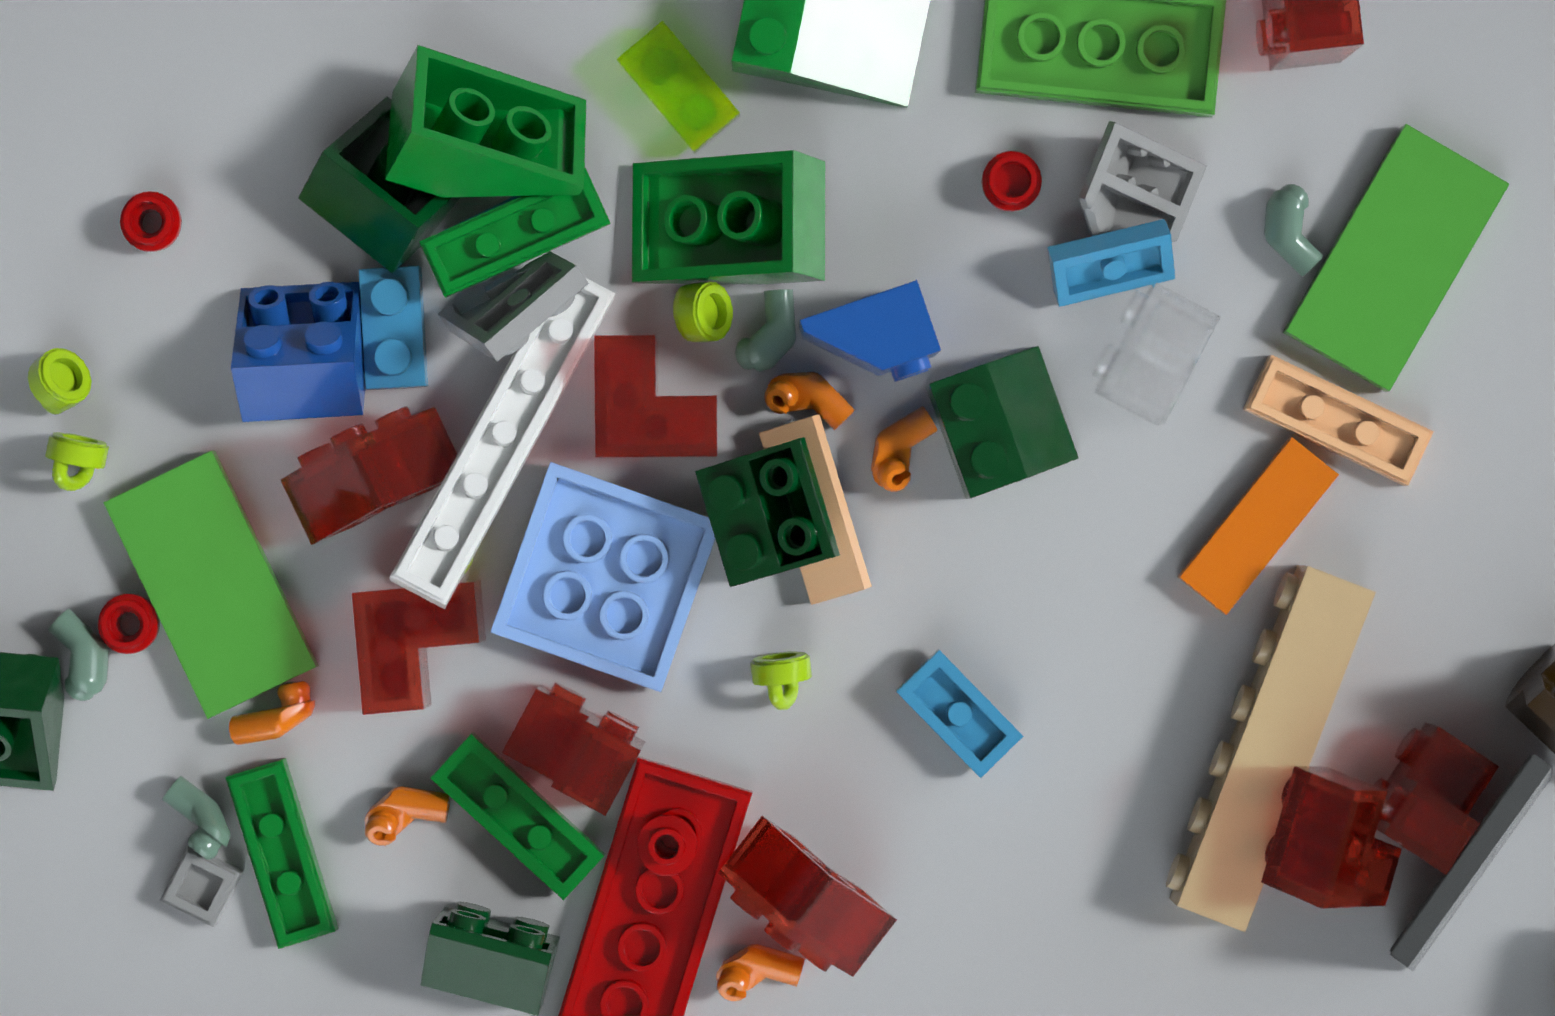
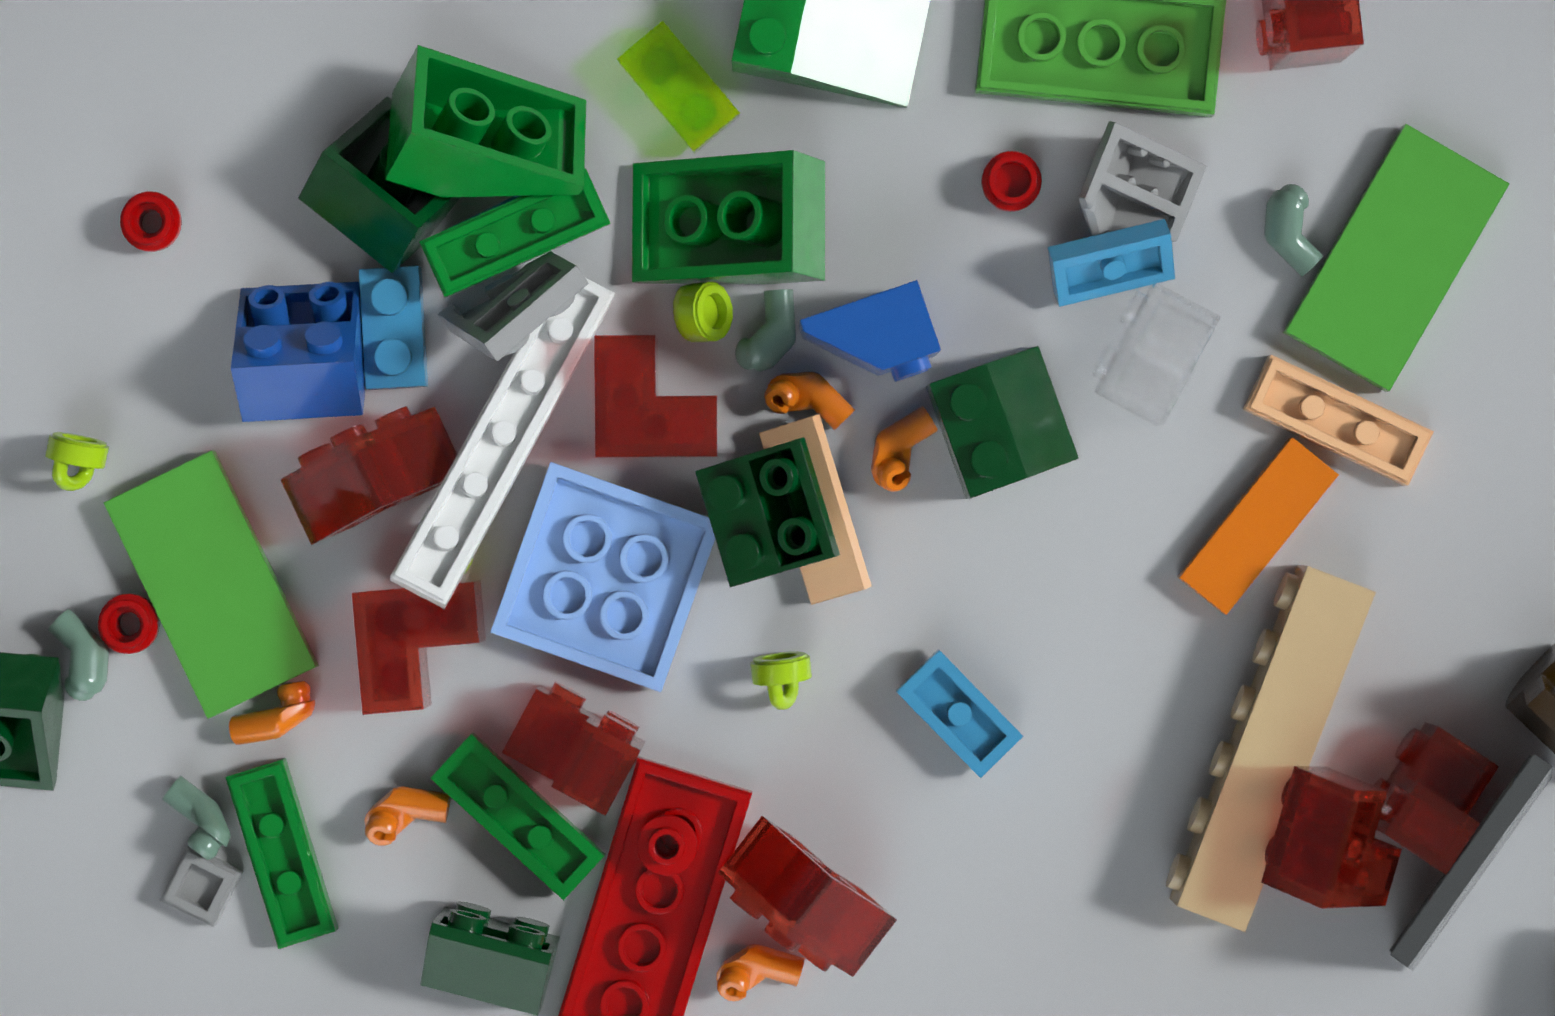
(59, 380): lime tile -> none

